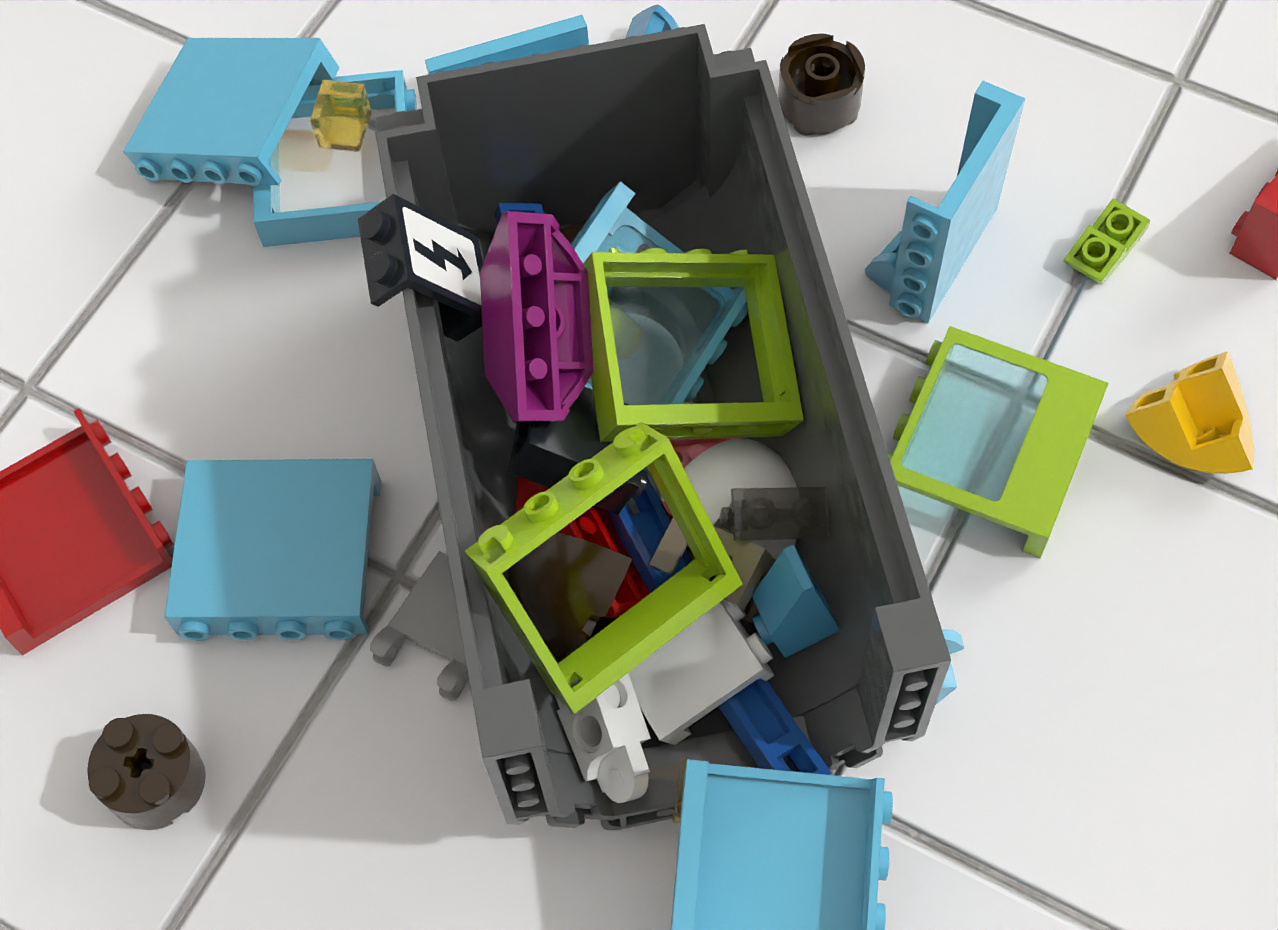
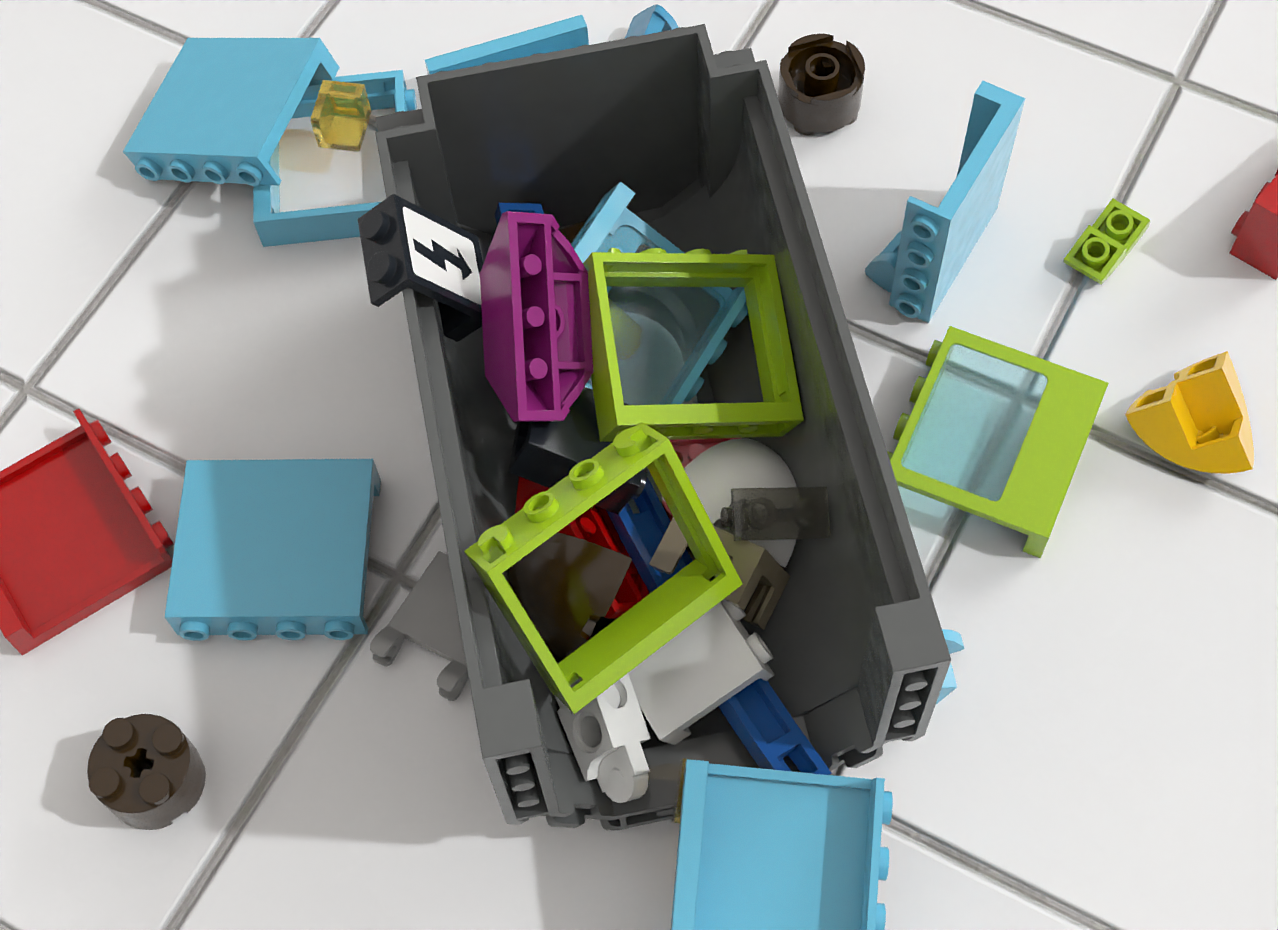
(792, 606): dark azure slope -> none

